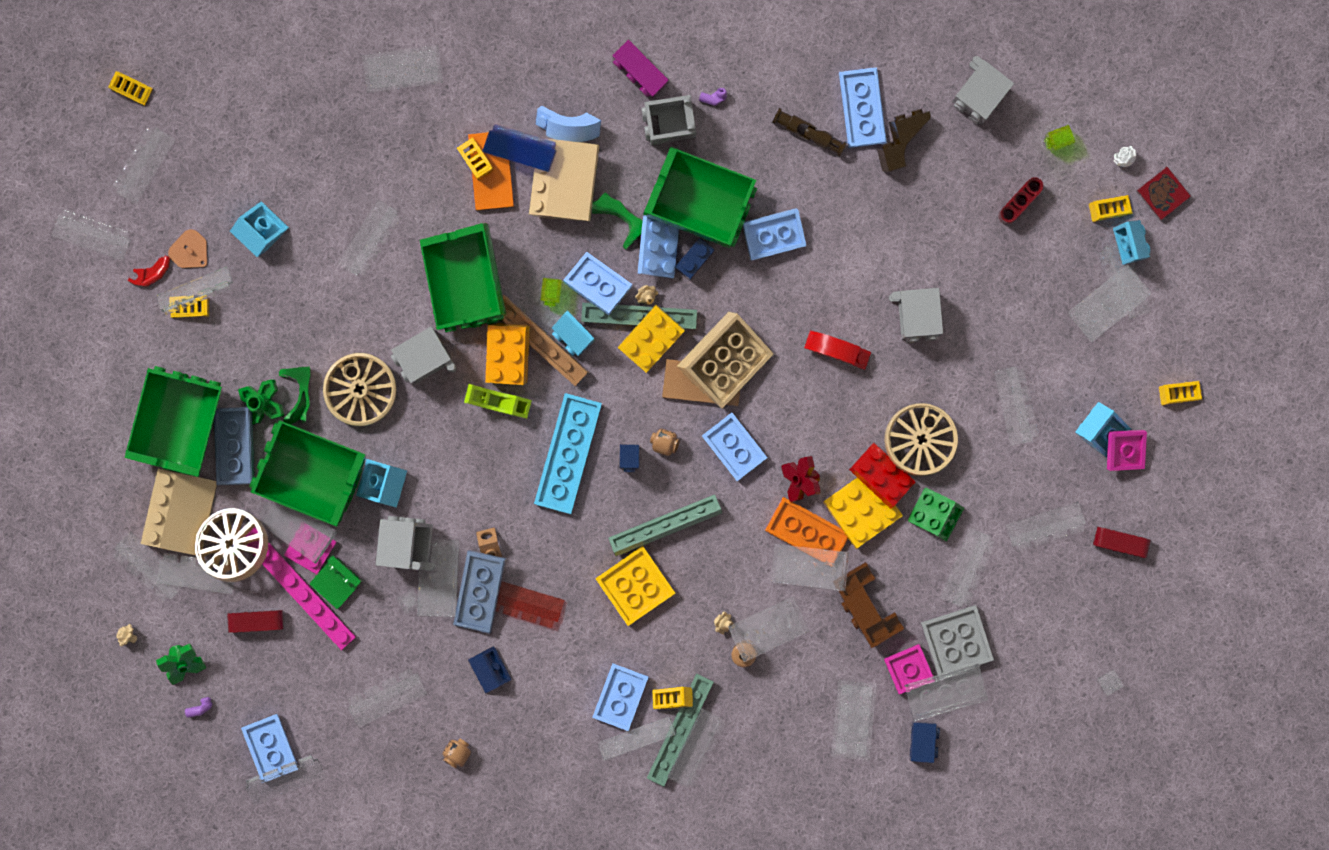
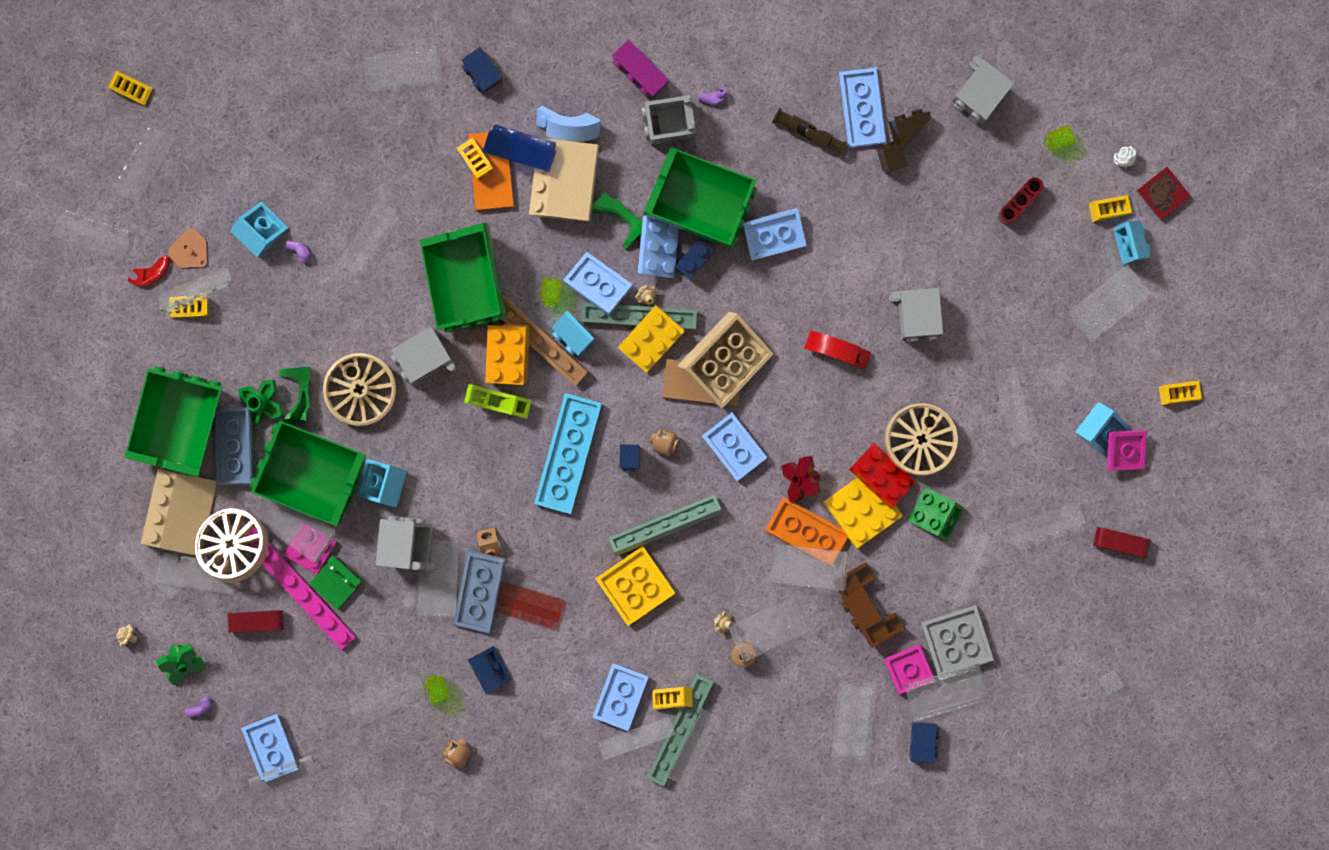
(301, 250): none -> medium lavender arm
(435, 689): none -> clear neon green brick
(481, 69): none -> dark blue brick

